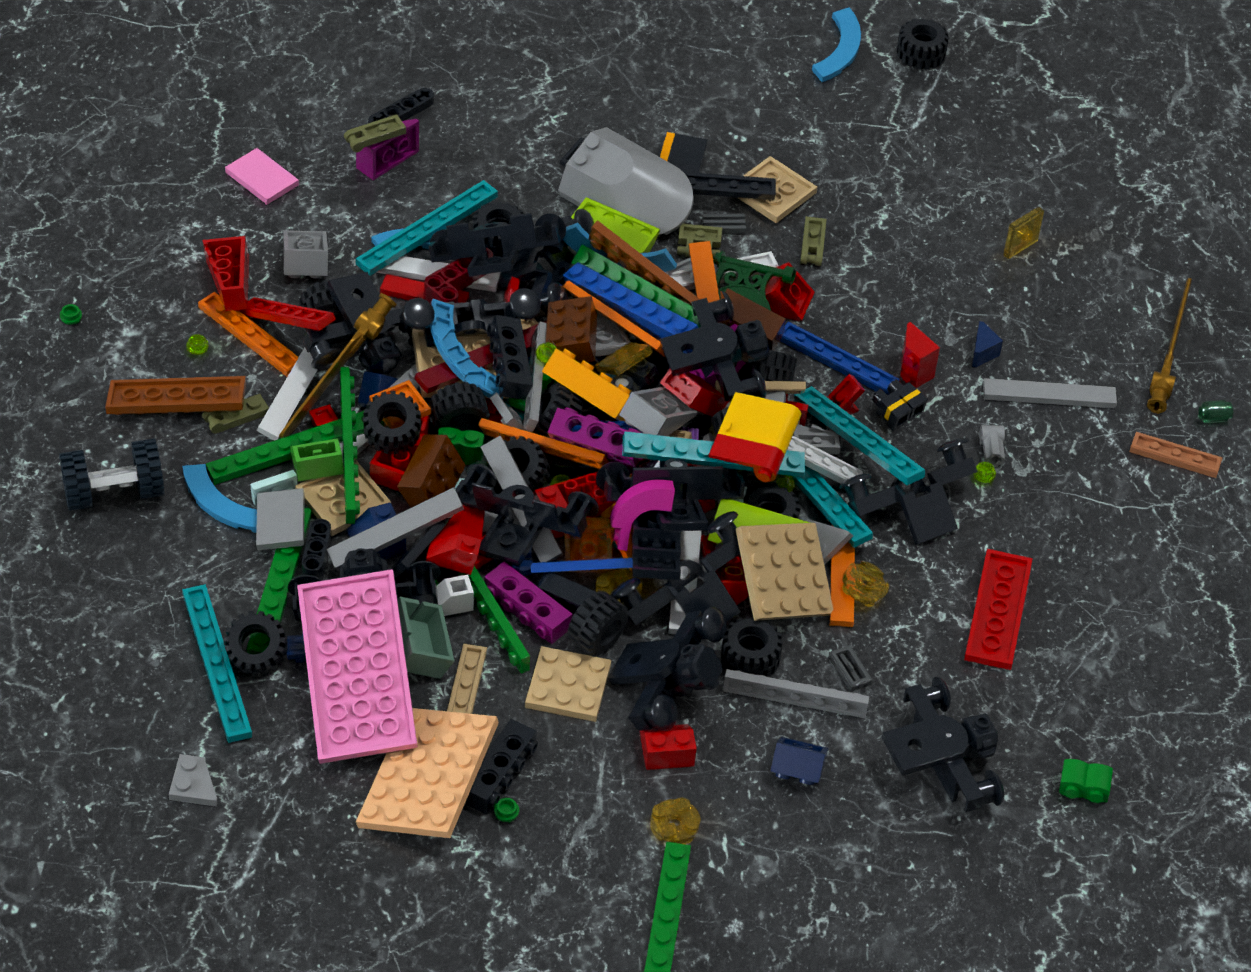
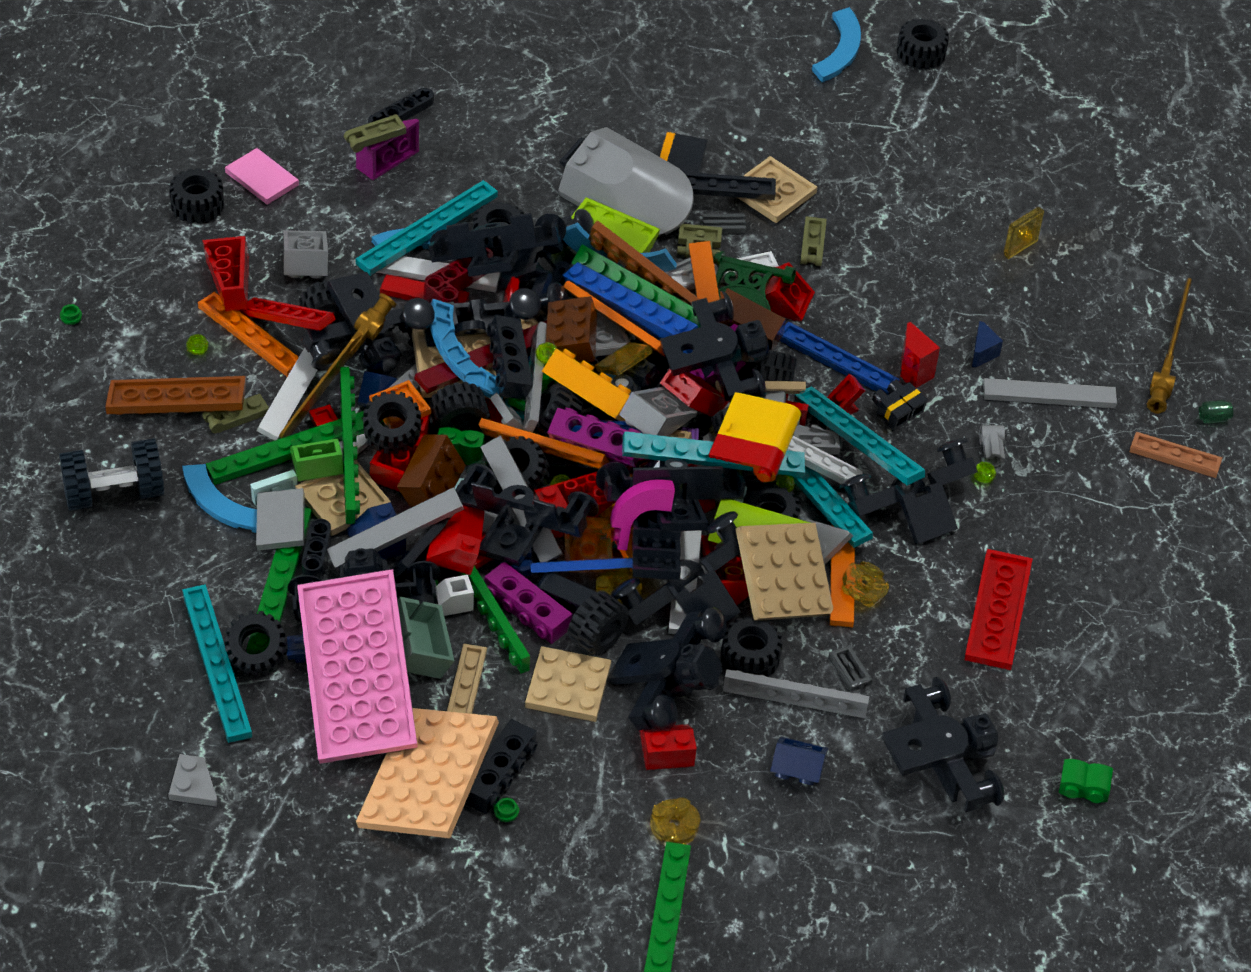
(196, 195): none -> black tyre

